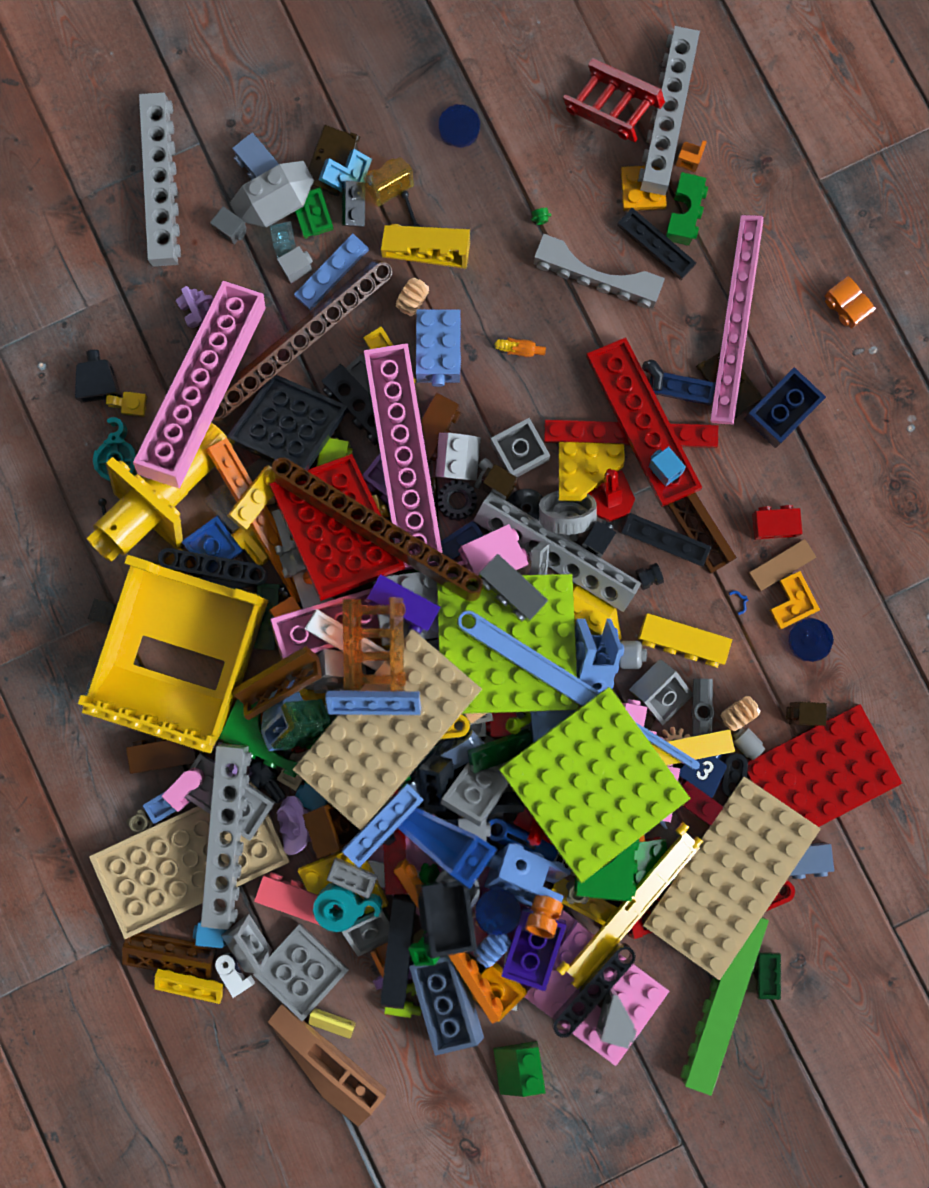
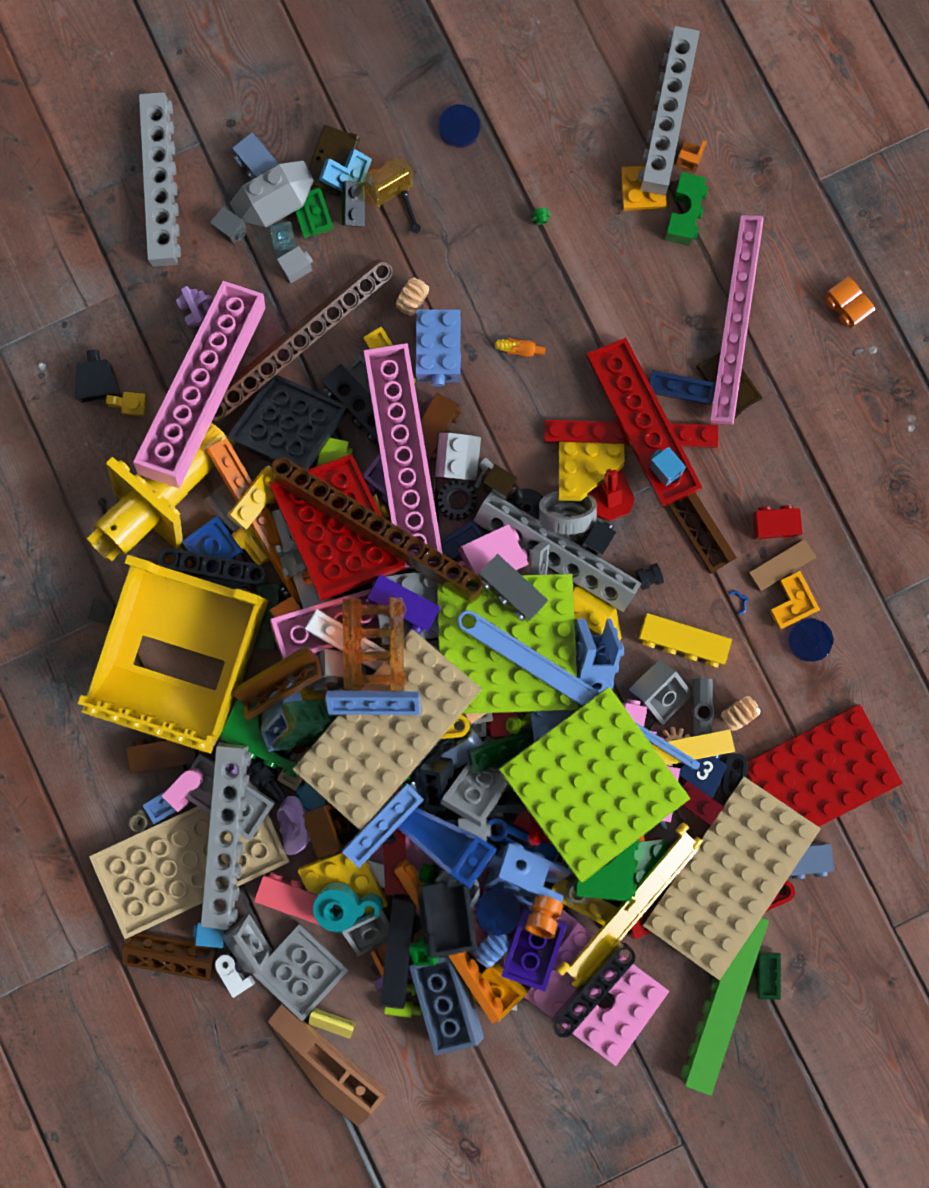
(114, 447): teal piece -> none
(188, 986): yellow plate -> none
(331, 272): medium blue plate -> none
(352, 877): light grey plate -> none
(427, 245): yellow wedge -> none
(519, 1069): green slope -> none
(520, 448): light grey brick -> none
(614, 1022): light grey slope -> none
(616, 80): red fence -> none
(633, 655): light grey head -> none
(638, 287): light grey arch -> none
(656, 244): black plate -> none
(656, 372): black arm -> none
(666, 540): black plate -> none
(748, 743): light grey brick -> none
(784, 407): dark blue brick -> none
(807, 713): dark brown brick -> none

